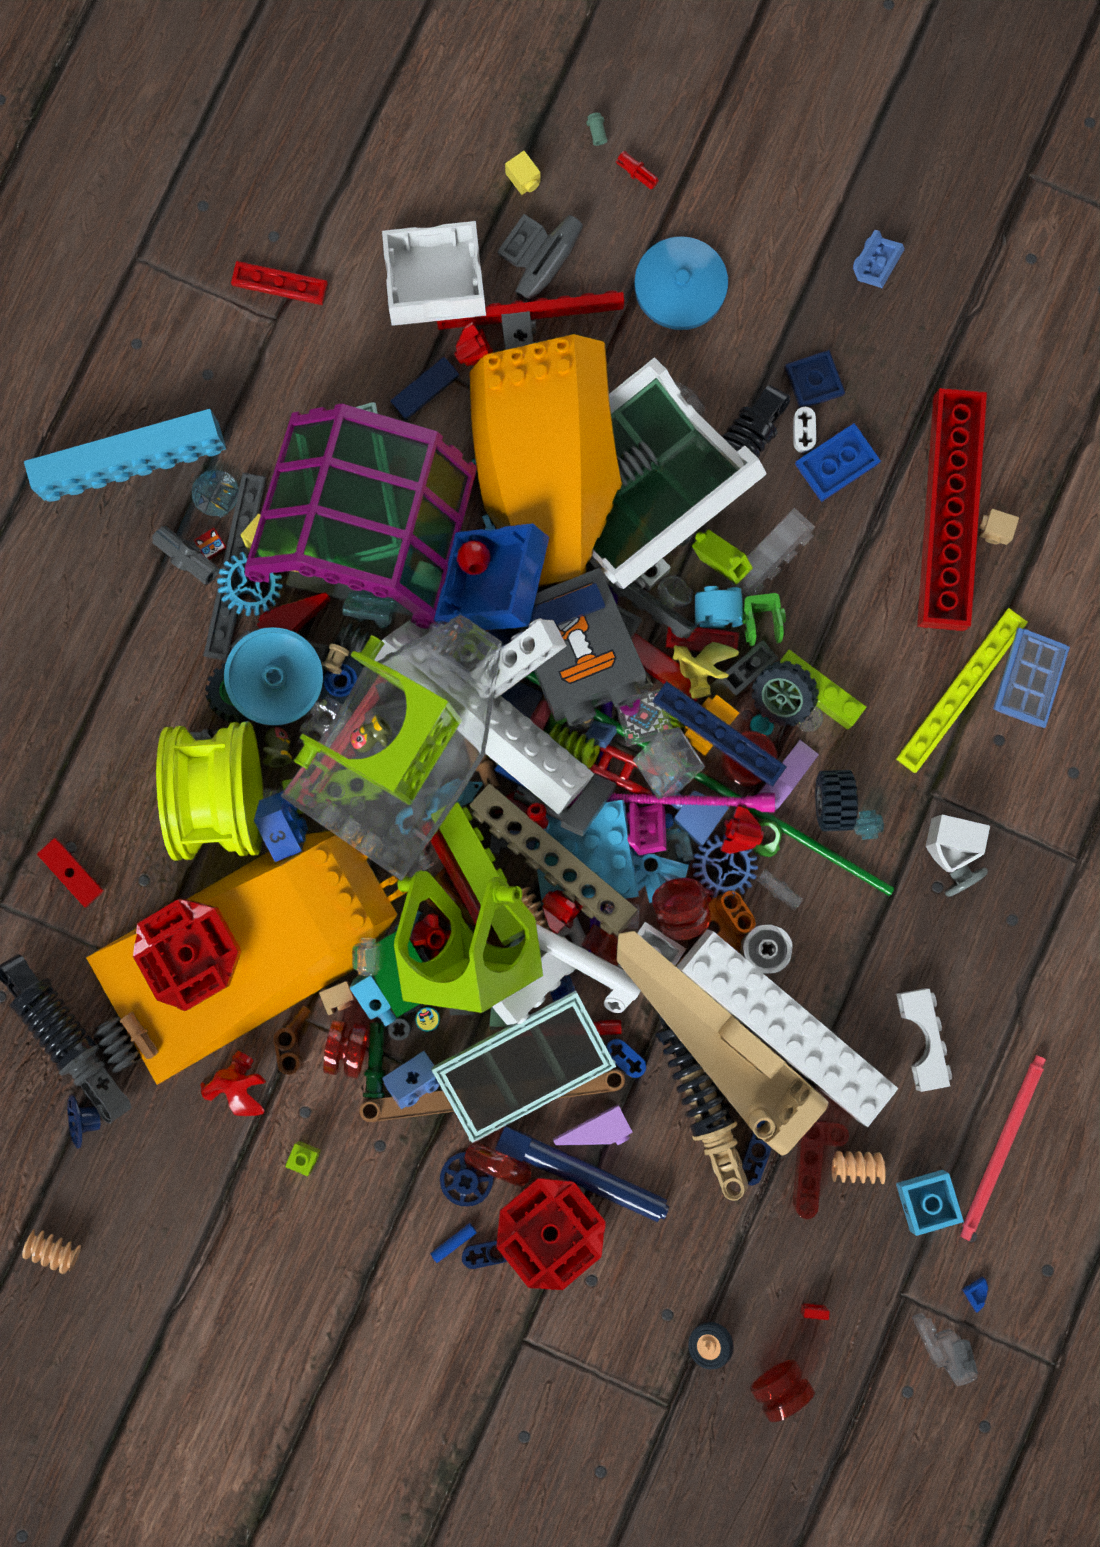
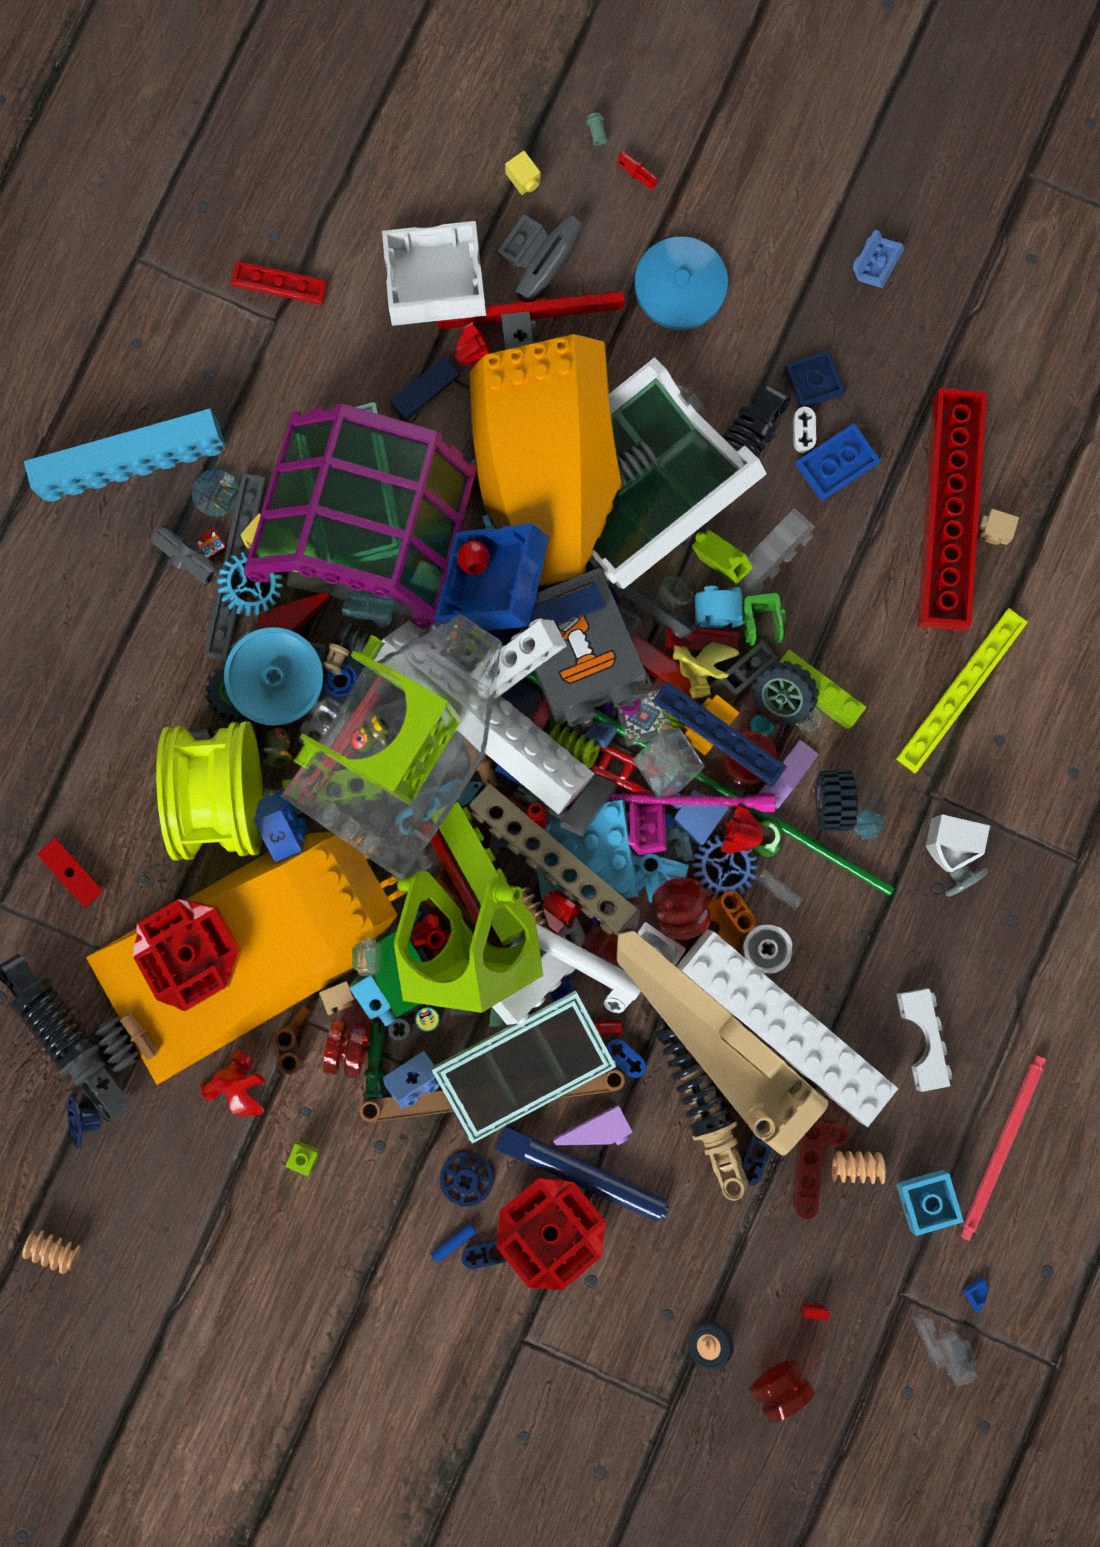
(497, 1164): clear red cylinder -> none
(661, 569): white brick -> none
(1031, 677): clear piece -> none

